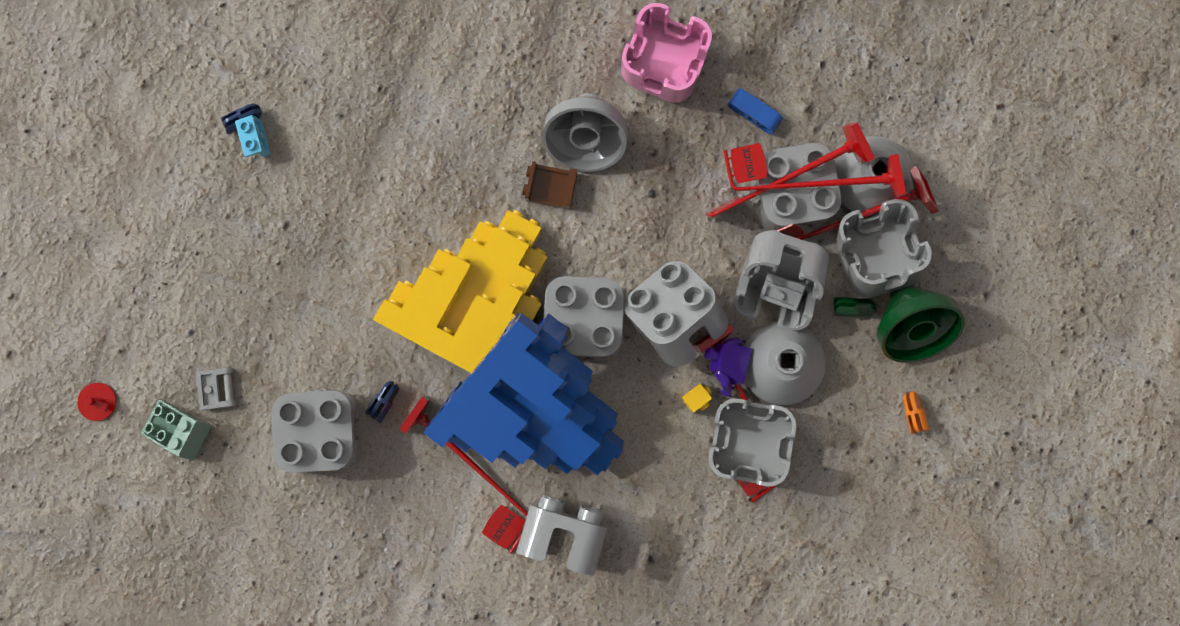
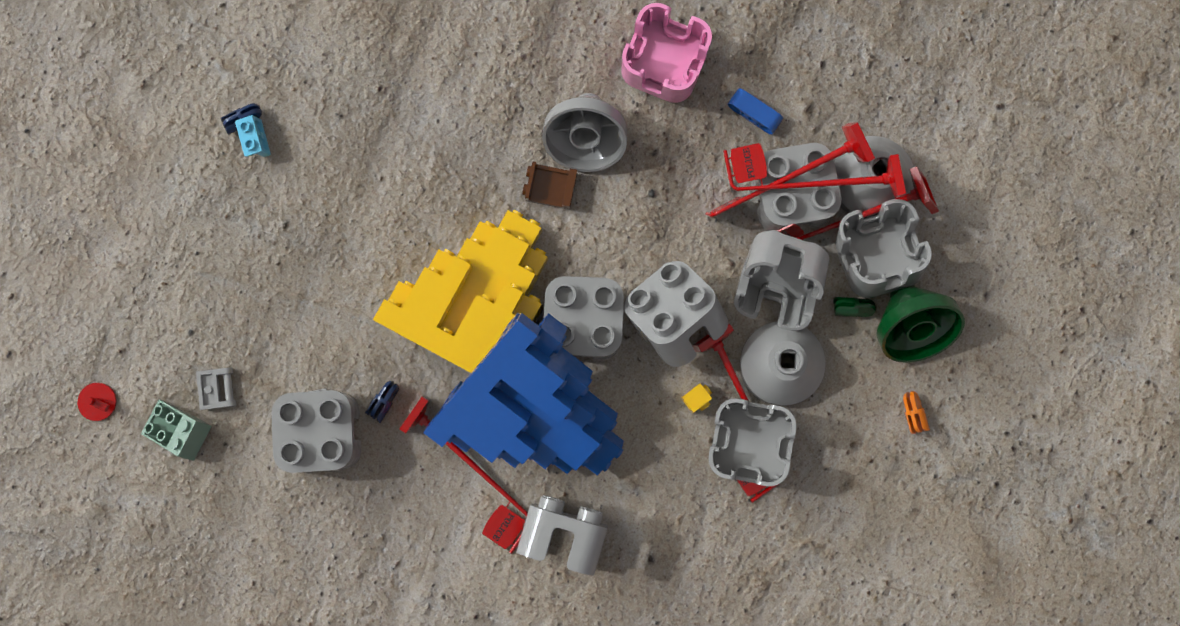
(729, 363): dark purple torso -> none
(782, 290): light grey plate -> none

